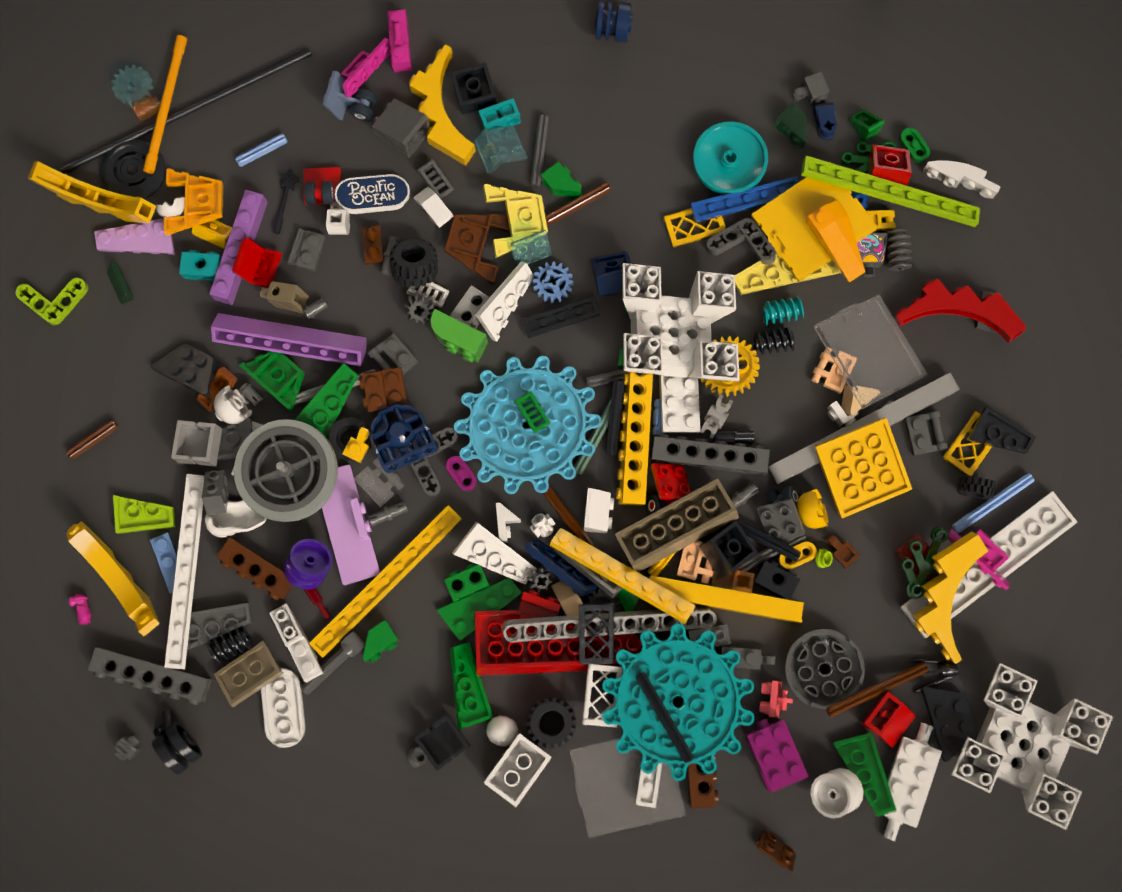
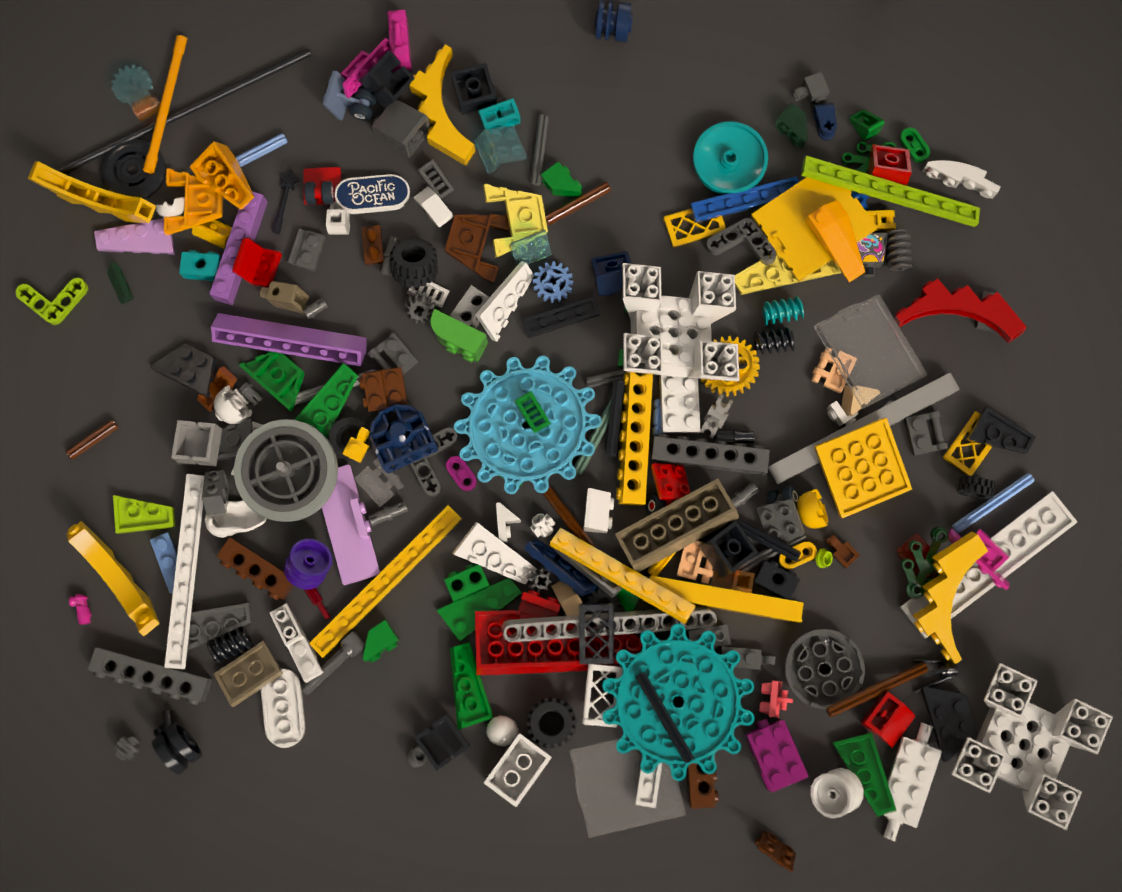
(223, 174): none -> light orange wedge
(382, 82): none -> black piece

